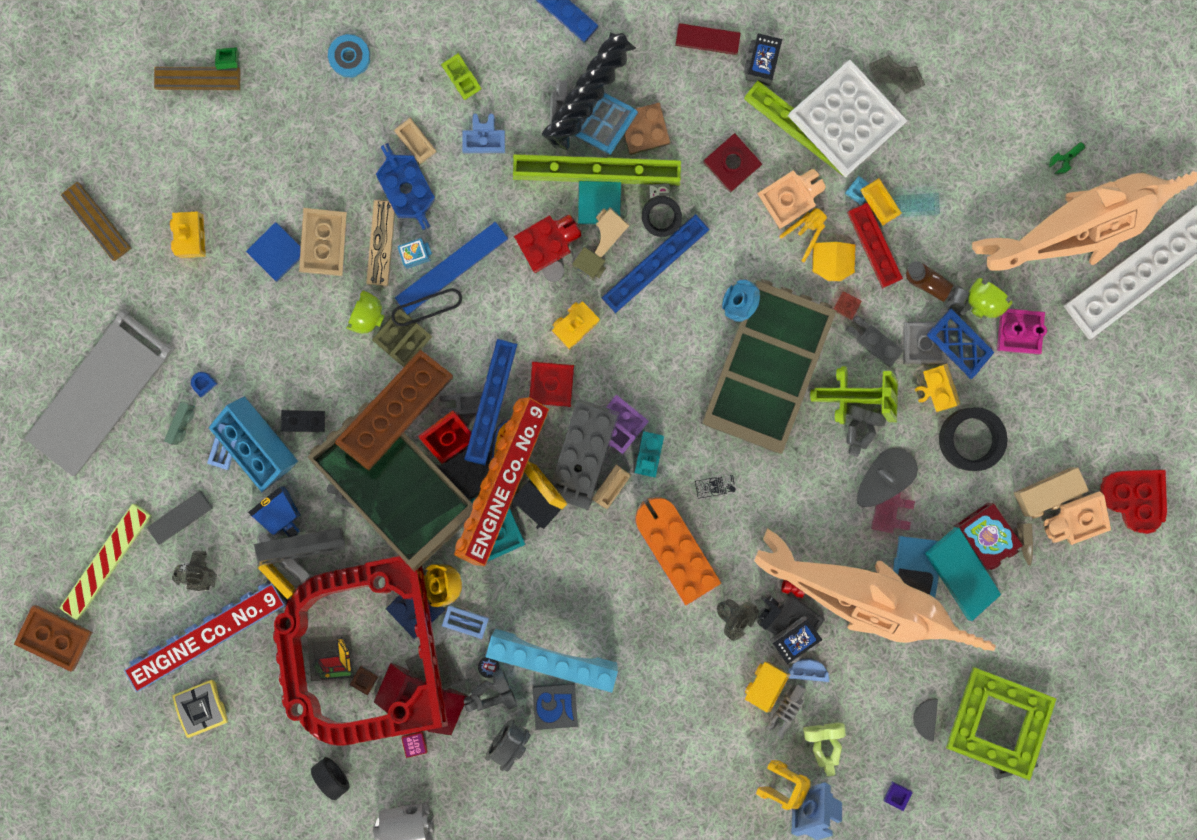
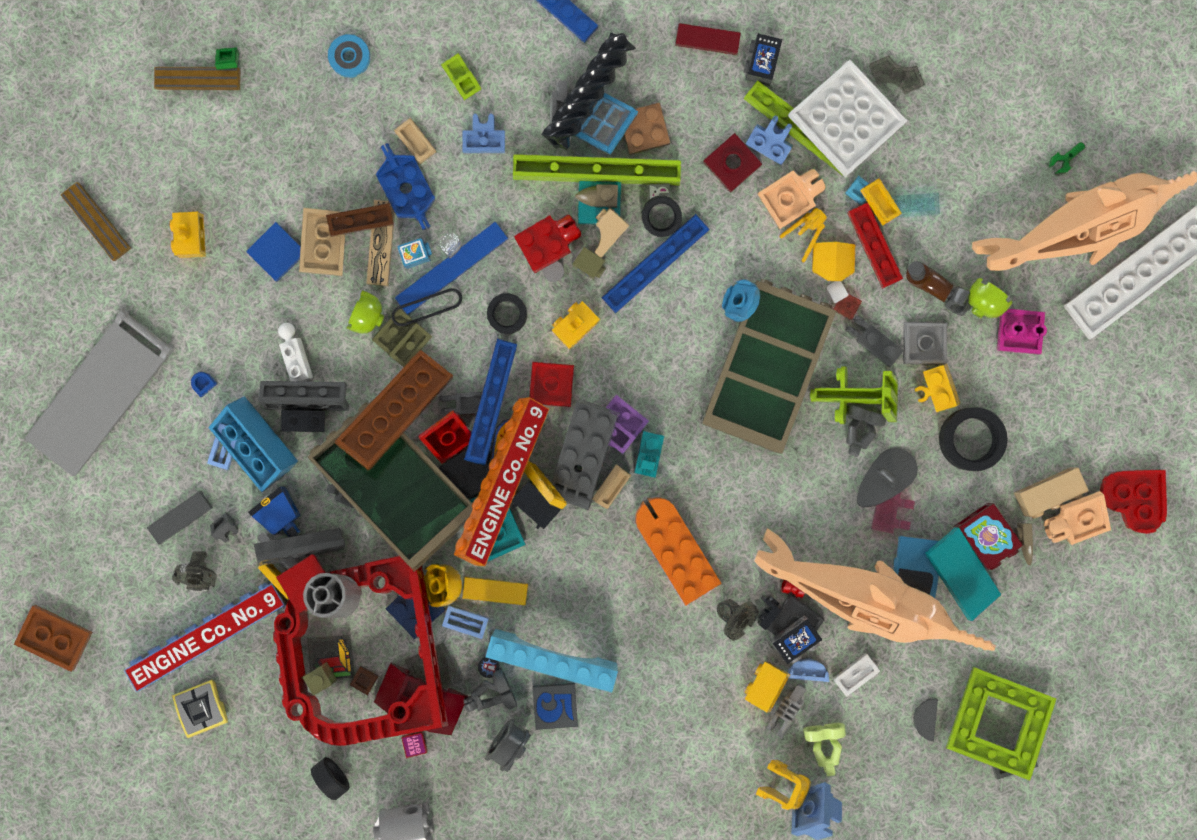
(105, 561): tile -> none
(176, 430): sand green plate -> none
(222, 526): none -> dark grey tile
(294, 354): none -> white plate
(295, 579): none -> red tile
(303, 395): none -> dark grey fence
(319, 678): none -> olive brick
(331, 595): none -> light grey cylinder
(360, 220): none -> reddish brown plate
(450, 244): none -> clear tile
(495, 591): none -> yellow tile
(504, 298): none -> black tyre
(599, 196): none -> dark tan plate
(716, 486): clear tile -> none
(771, 141): none -> medium blue plate
(837, 291): none -> white sticker
(856, 674): none -> white plate
(897, 796): dark purple tile -> none
(976, 340): blue window -> none

